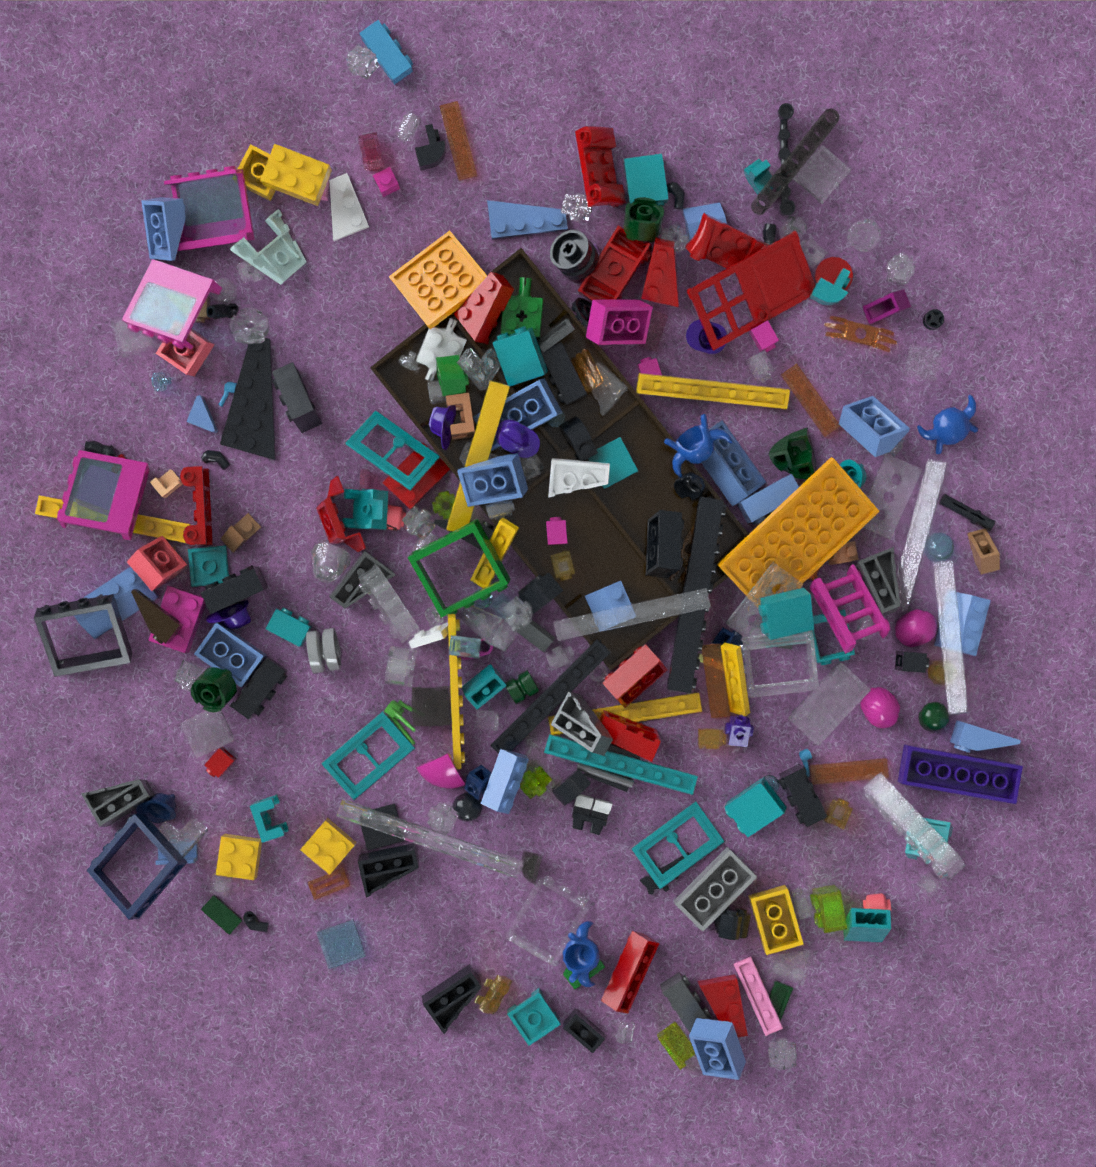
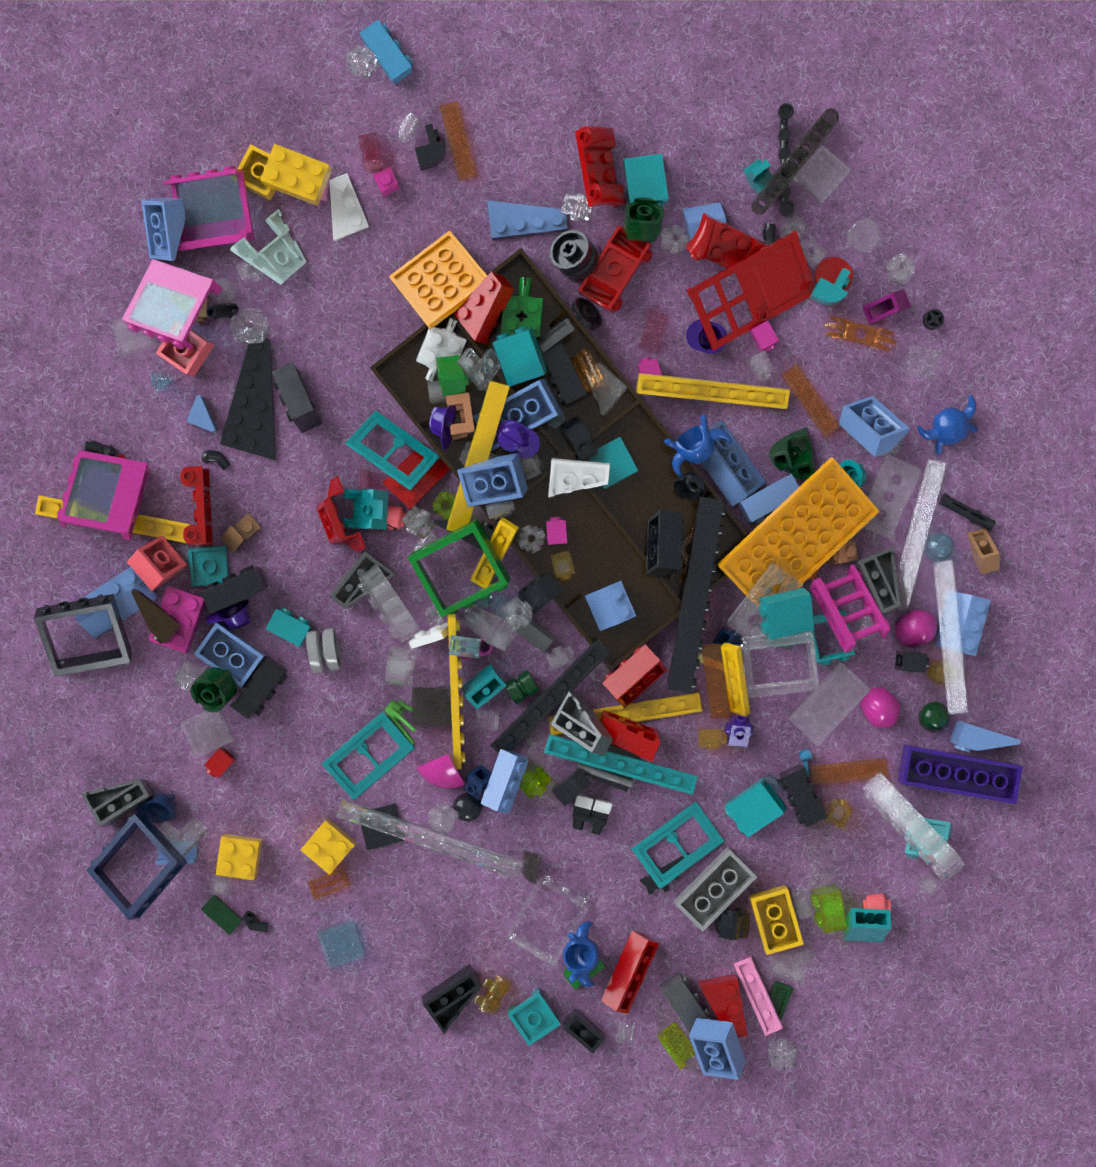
(167, 483): light nougat panel -> none
(229, 387): dark azure hand -> none
(263, 819): teal panel -> none
(329, 561): clear piece -> none
(386, 866): black wedge -> none
(409, 361): clear tile -> none
(534, 546): none -> clear brick
(619, 322): dark pink brick -> none
(632, 614): clear plate -> none
(661, 277): red wedge -> none
(678, 193): black arm -> none

